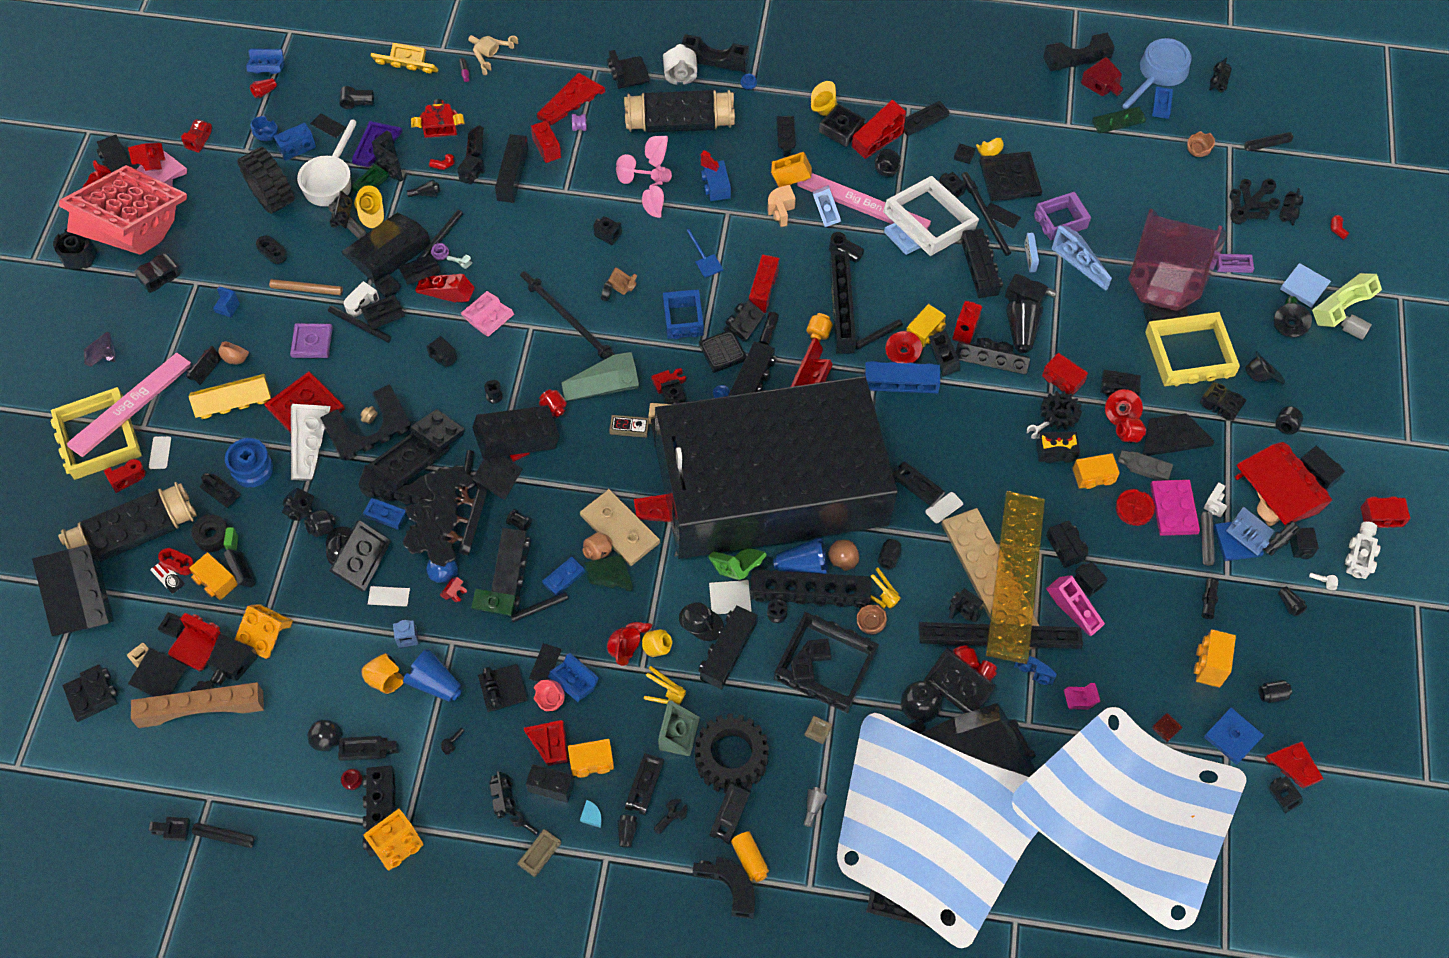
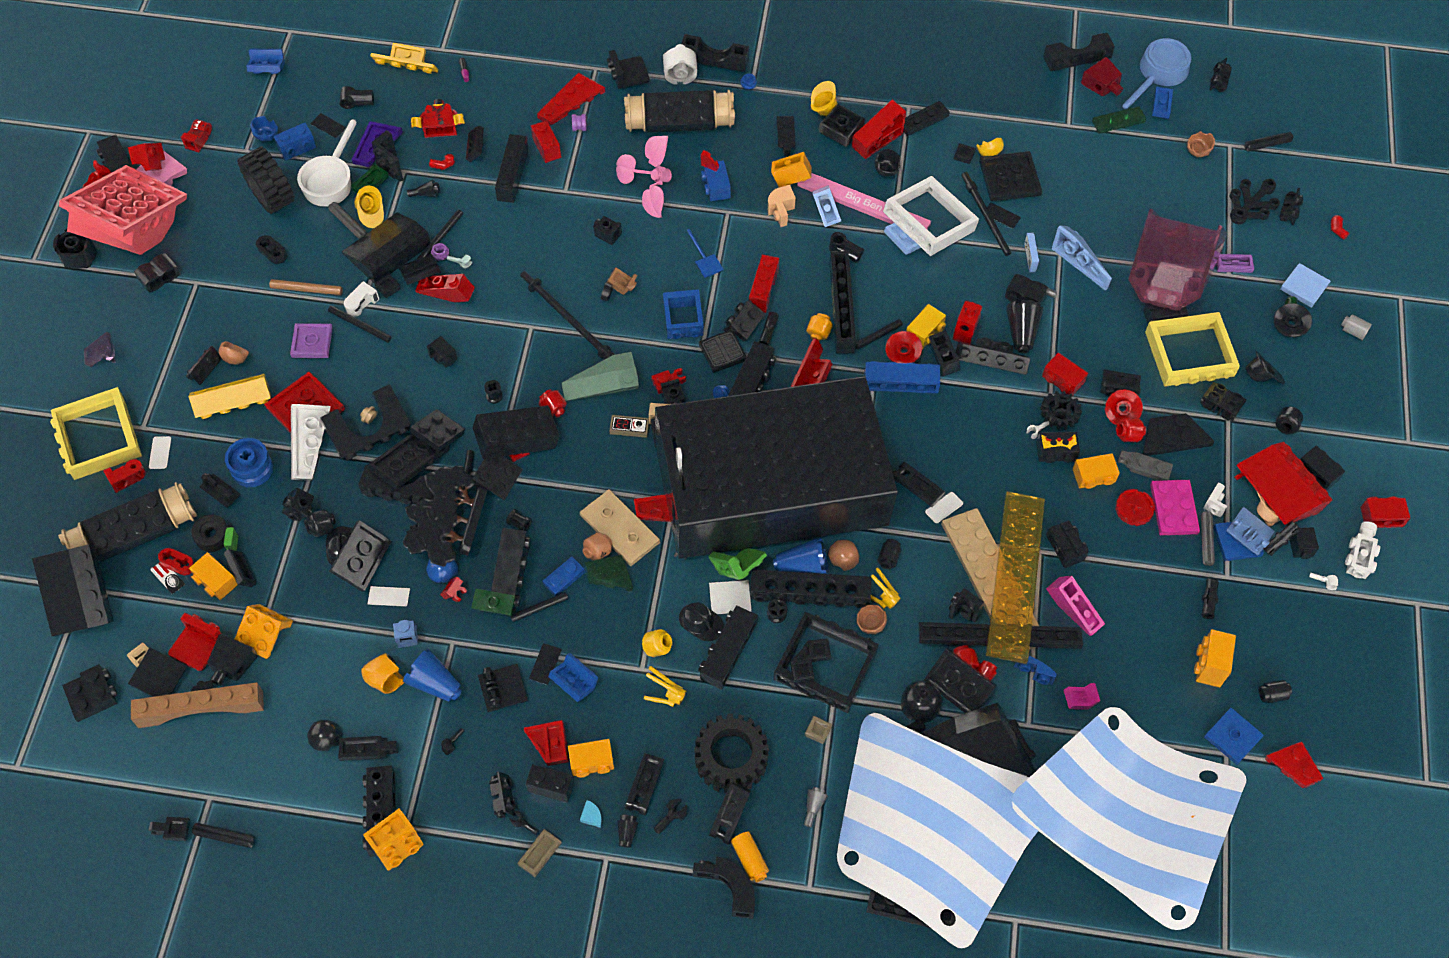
(128, 405): bright pink tile -> none
(171, 625): black tile -> none
(227, 302): blue panel -> none
(262, 87): red cone -> none
(341, 210): black hinge -> none
(351, 779): dark red plate -> none
(382, 312): black plate -> none
(385, 513): blue plate -> none
(470, 169): black brick -> none
(487, 313): bright pink slope -> none
(489, 46): tan piece -> none
(549, 695): coral hair -> none
(625, 641): red hair -> none
(678, 730): sand green slope -> none
(953, 184): black brick -> none
(981, 263): black brick -> none
(1068, 201): medium lavender window -> none
(1090, 578): black brick -> none
(1167, 727): clear red tile -> none
(1290, 801): black brick -> none
(1293, 603): black cone -> none
(1332, 309): yellowish green arch -> none

